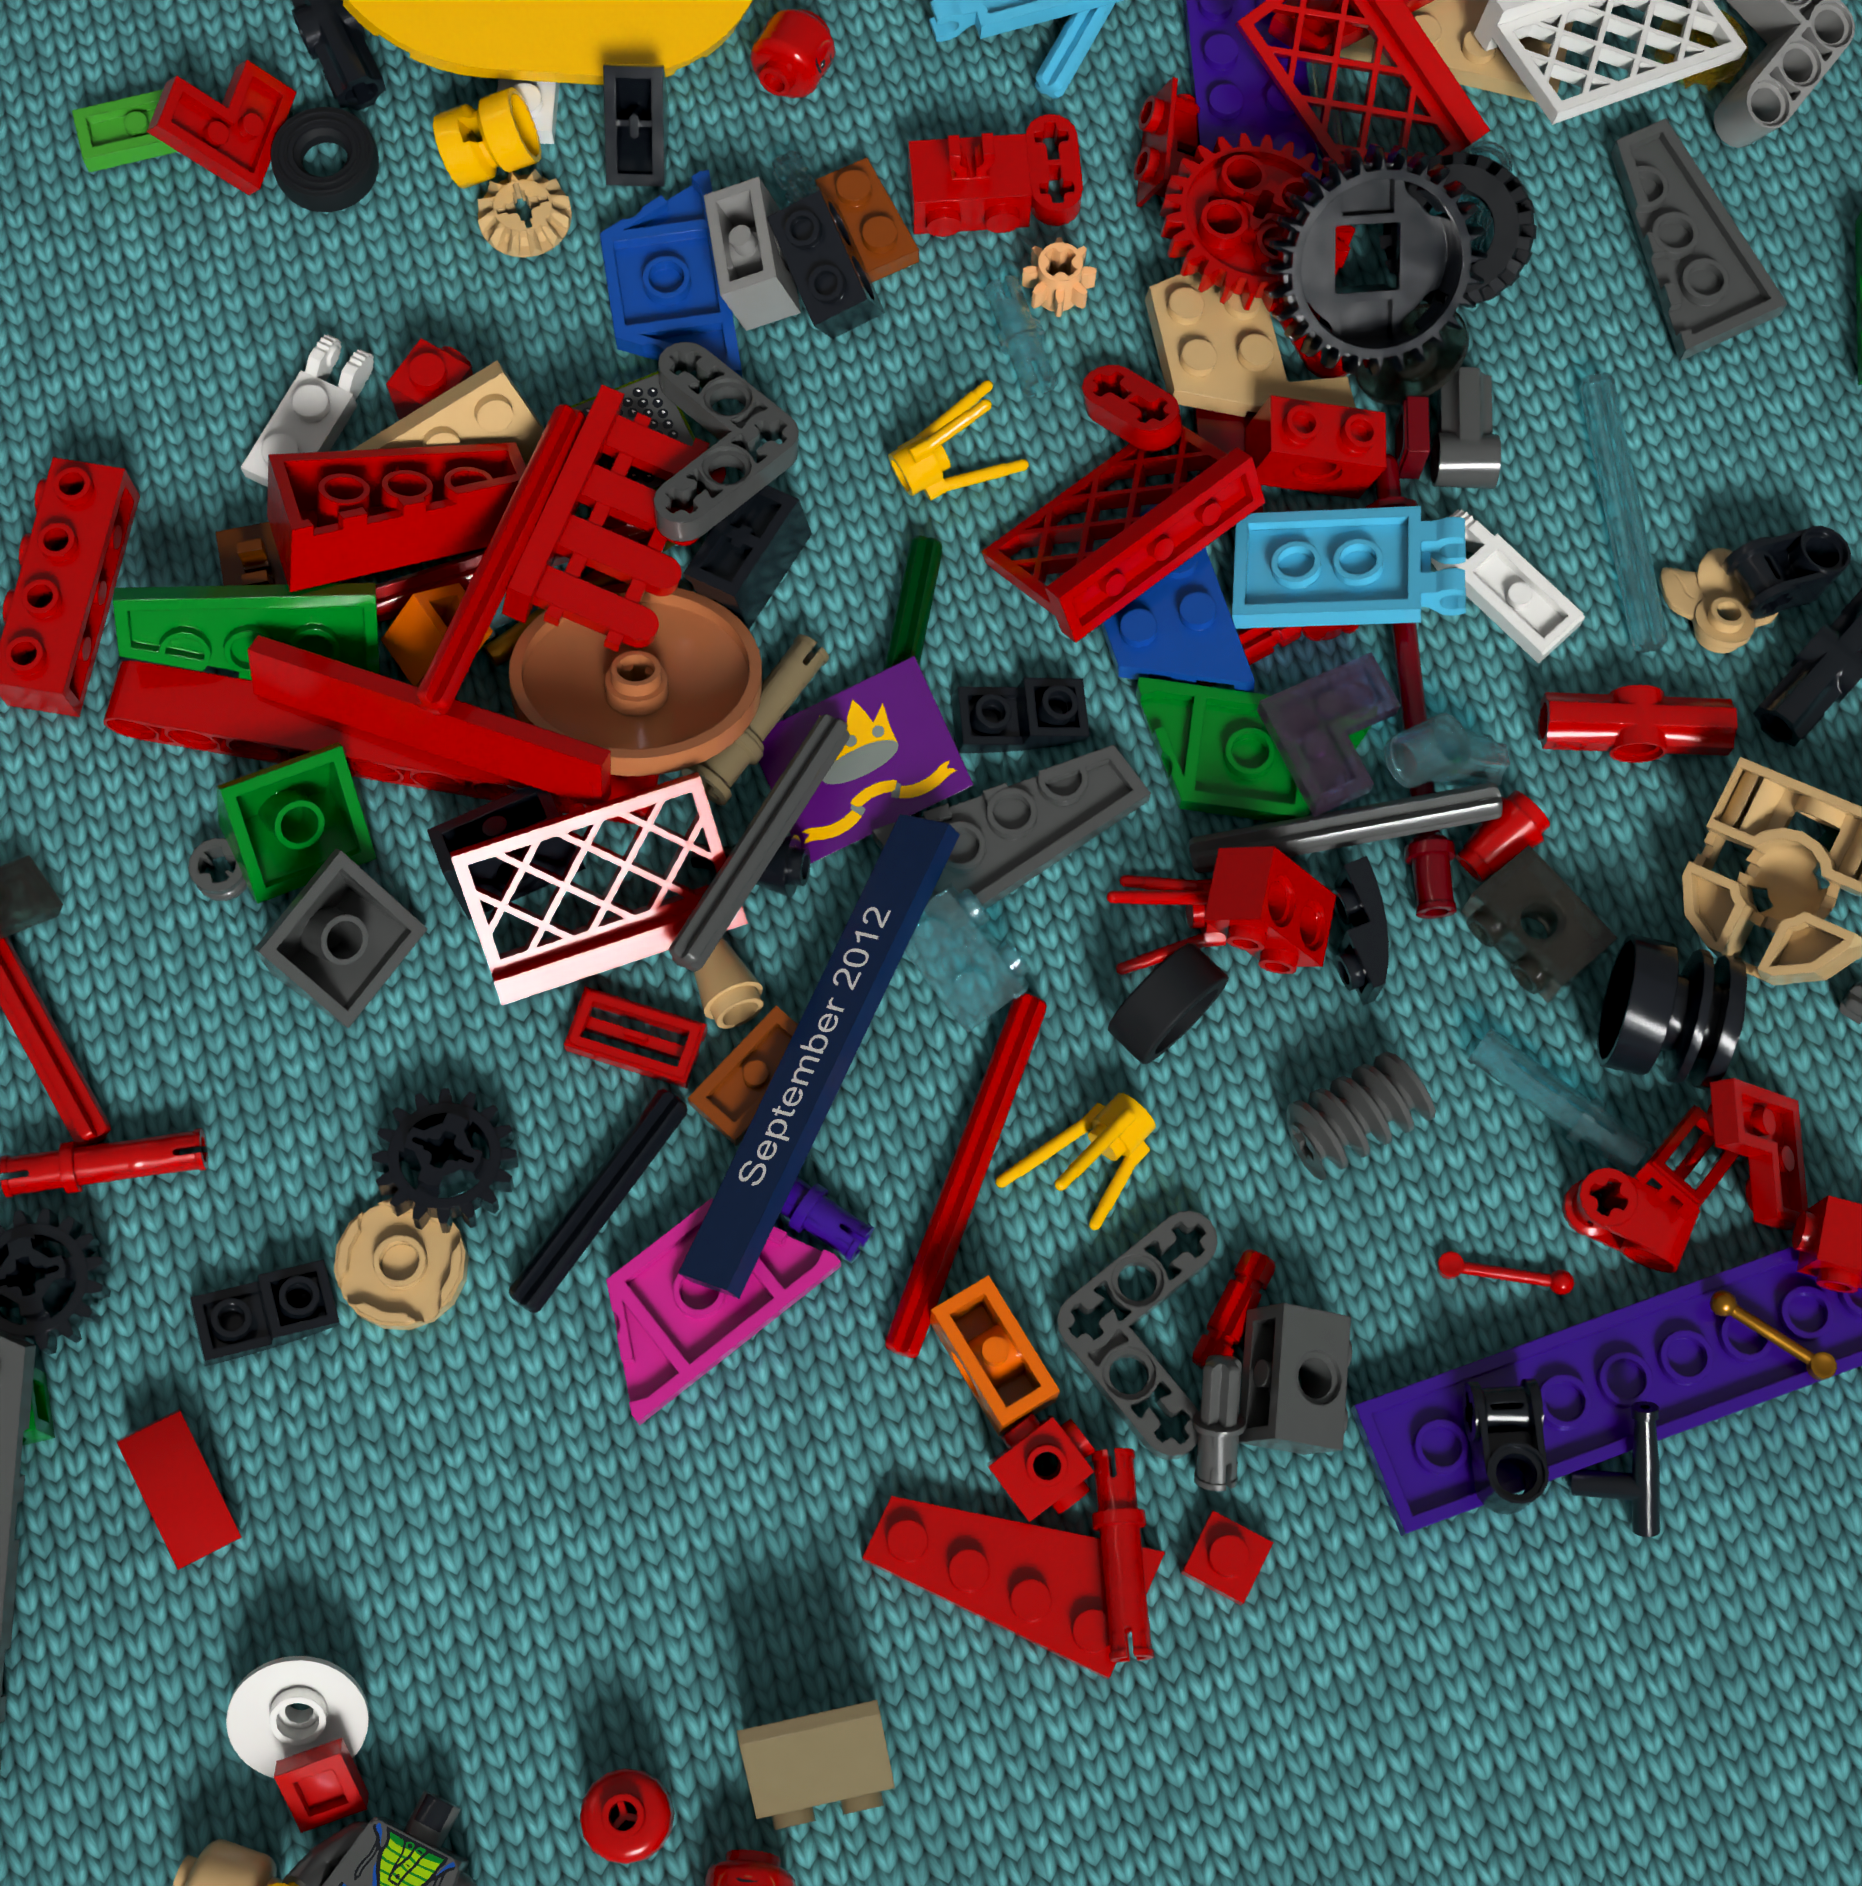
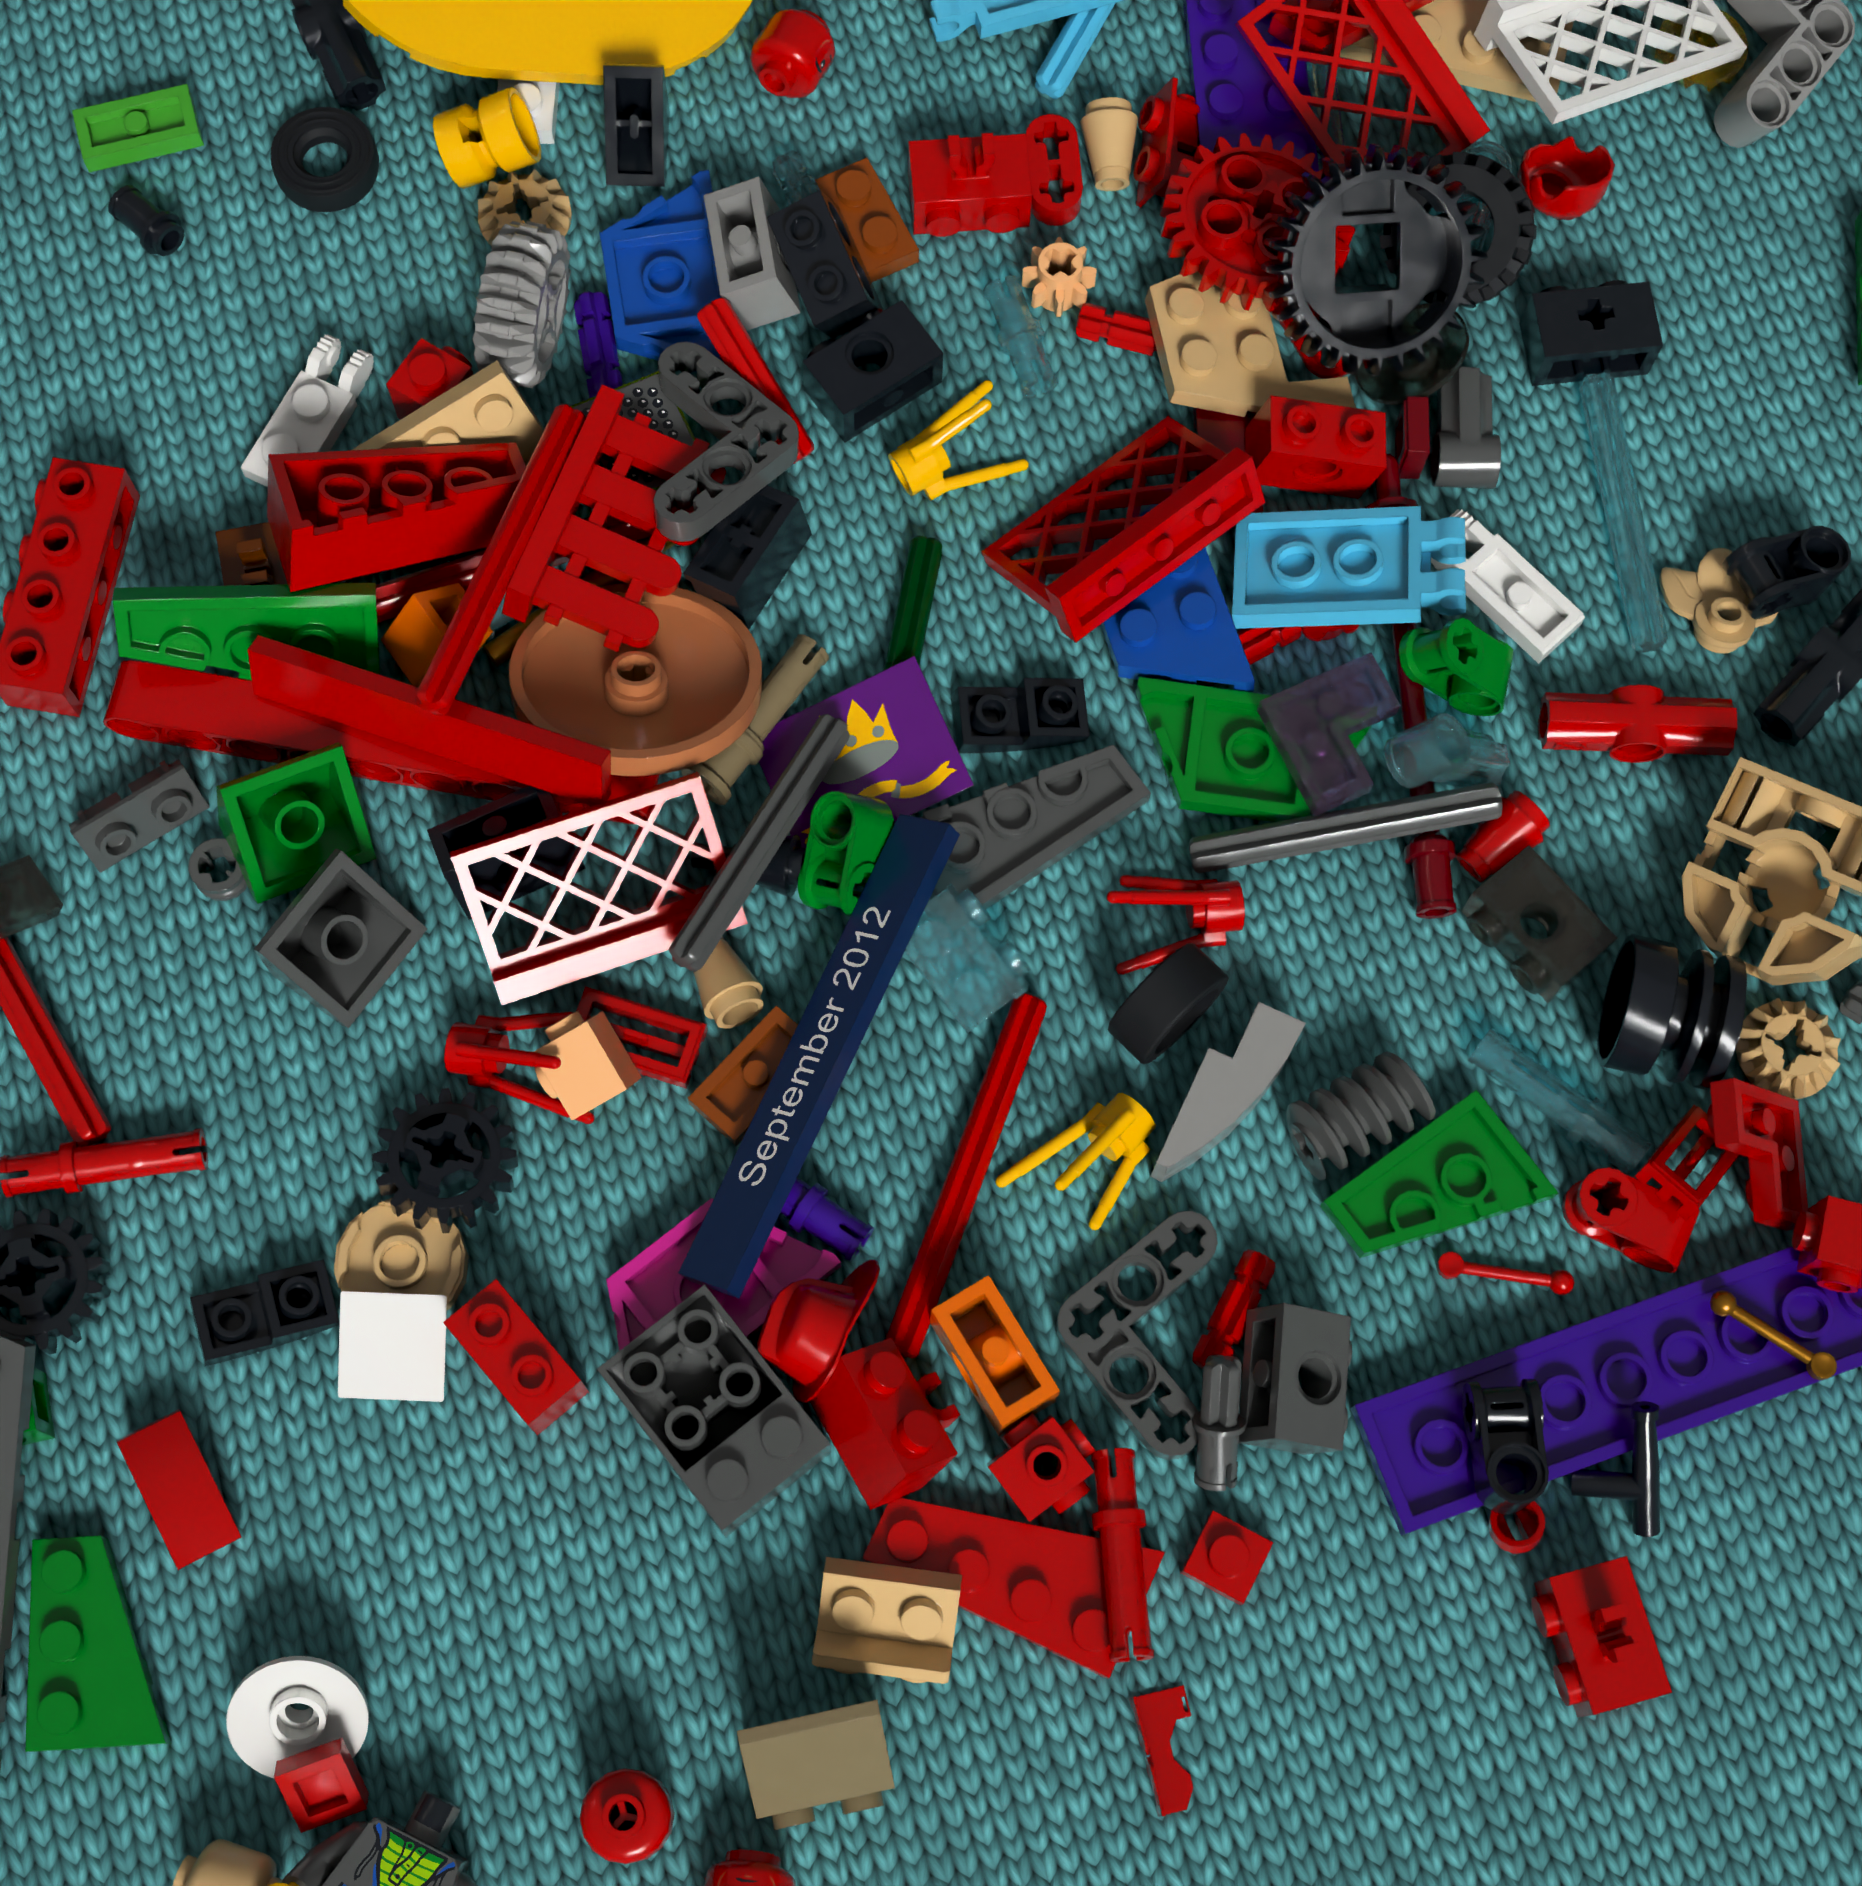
(83, 1654): none -> green wing
(123, 826): none -> dark grey hinge
(158, 230): none -> black pin
(230, 136): red plate -> none
(392, 1346): none -> white sticker
(482, 1051): none -> red plant
(516, 1357): none -> red brick
(522, 301): none -> light grey gear
(591, 1063): none -> light nougat brick
(597, 341): none -> dark purple axle
(598, 1201): black axle -> none
(715, 1410): none -> dark grey slope
(743, 357): none -> red axle
(811, 1326): none -> red piece
(842, 848): none -> green piece
(858, 398): none -> black brick
(885, 1423): none -> red brick
(886, 1620): none -> tan bracket
(1109, 140): none -> tan cone
(1121, 329): none -> red axle
(1125, 414): red beam -> none
(1155, 1722): none -> red piece
(1228, 1089): none -> light grey slope
(1270, 908): red brick -> none
(1364, 948): black slope -> none
(1437, 1181): none -> green wing
(1459, 665): none -> green piece
(1530, 1525): none -> red hinge
(1564, 178): none -> red hair
(1590, 332): none -> black brick
(1599, 1638): none -> red brick
(1694, 251): dark grey wing -> none
(1763, 1060): none -> tan gear

